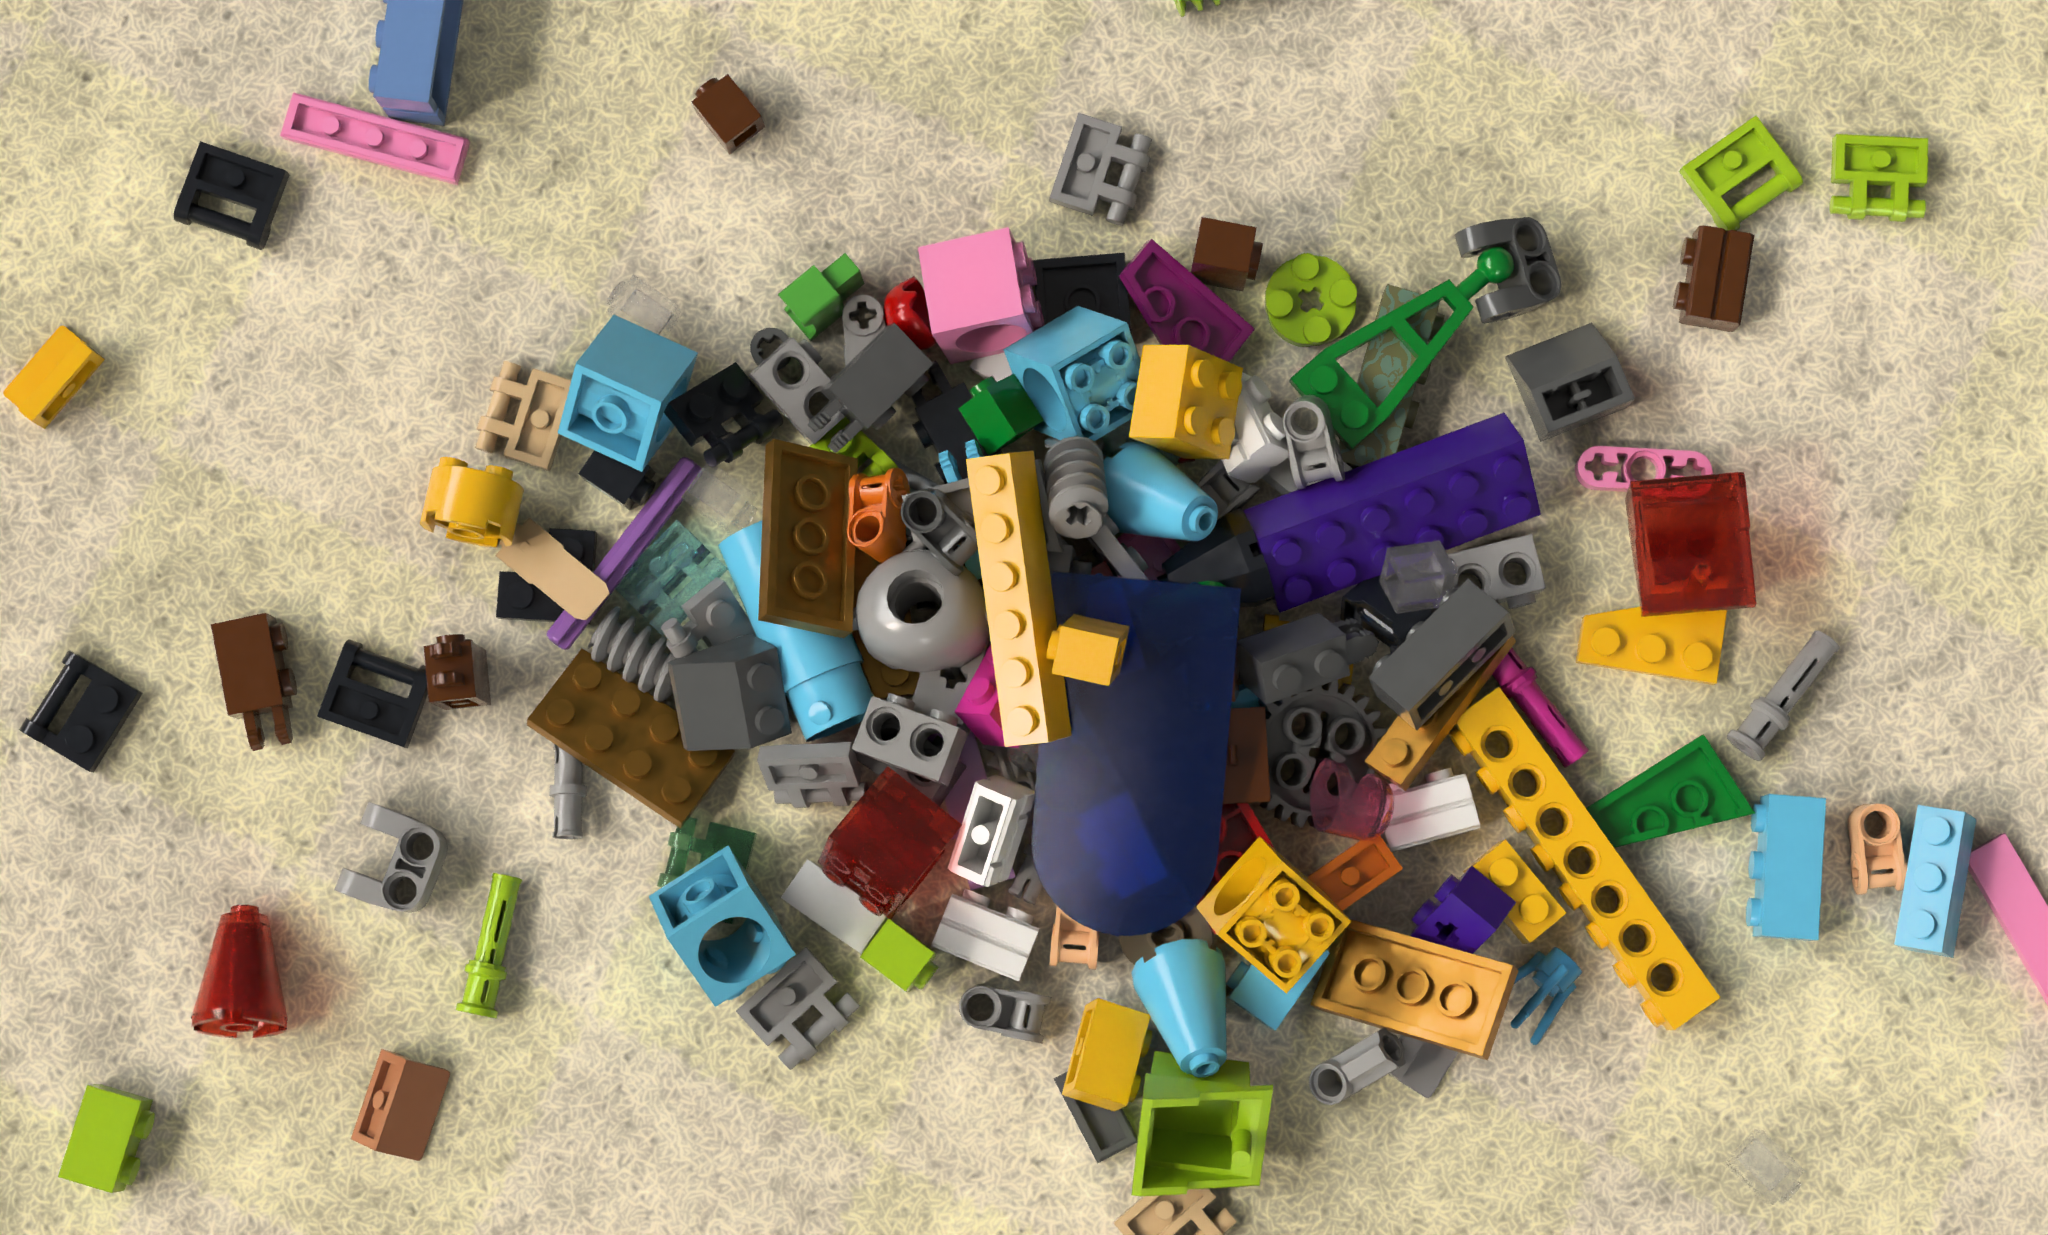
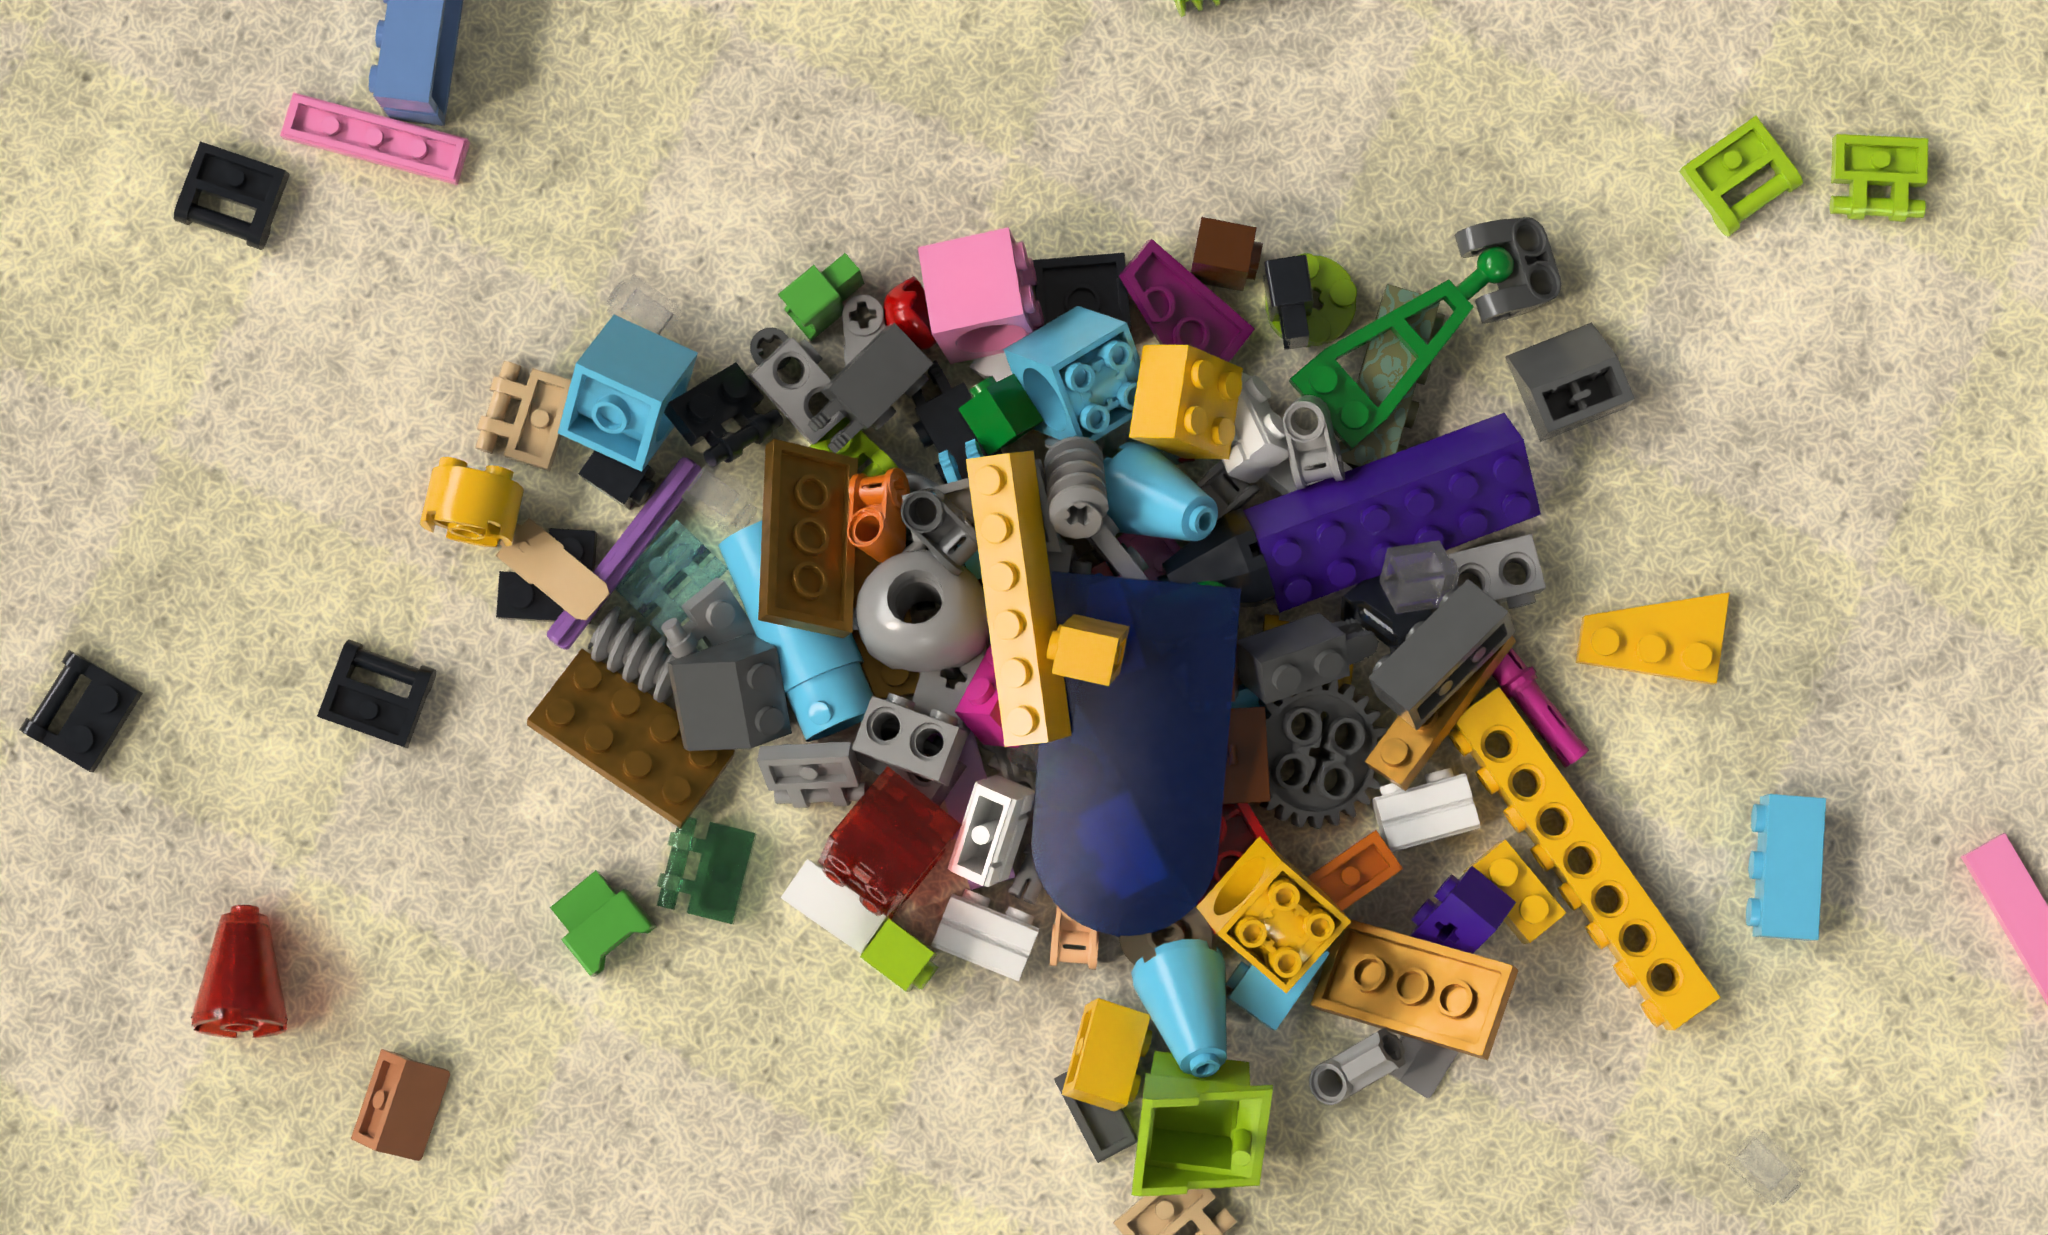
(53, 376): yellow panel -> none
(107, 1138): lime brick -> none
(255, 674): reddish brown hinge -> none
(402, 865): light grey piece -> none
(456, 673): reddish brown hinge -> none
(486, 968): lime pin -> none
(567, 796): light grey pin -> none
(599, 920): none -> bright green piece
(700, 899): medium azure brick -> none
(727, 112): reddish brown brick -> none
(787, 998): light grey plate -> none
(1009, 1012): light grey piece -> none
(1086, 165): light grey plate -> none
(1289, 298): none -> black piece
(1359, 811): clear pink helmet -> none
(1554, 977): dark azure plant -> none
(1656, 456): bright pink beam -> none
(1671, 797): green wing -> none
(1691, 543): clear red piece -> none
(1714, 278): reddish brown brick -> none
(1772, 711): light grey pin -> none
(1876, 853): light nougat piece -> none
(1935, 881): medium azure brick -> none

